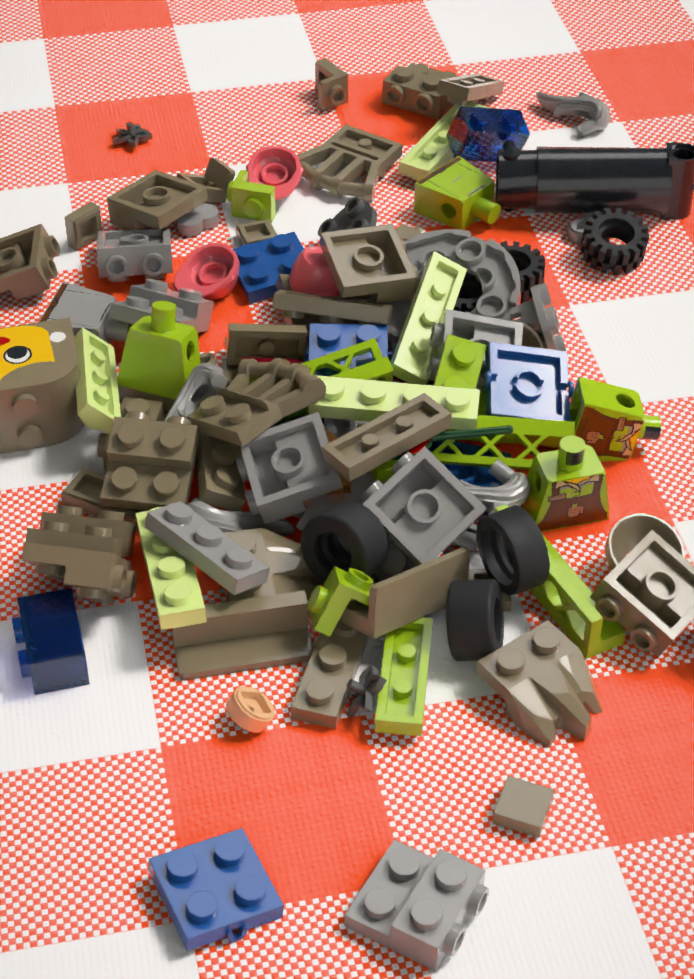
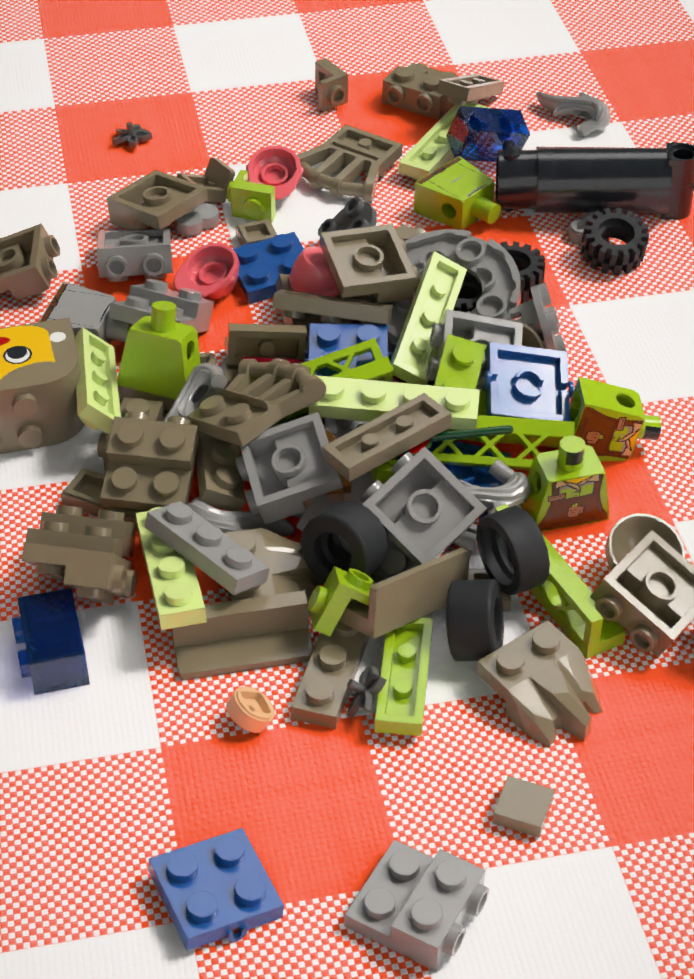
(83, 225): dark tan tile -> none

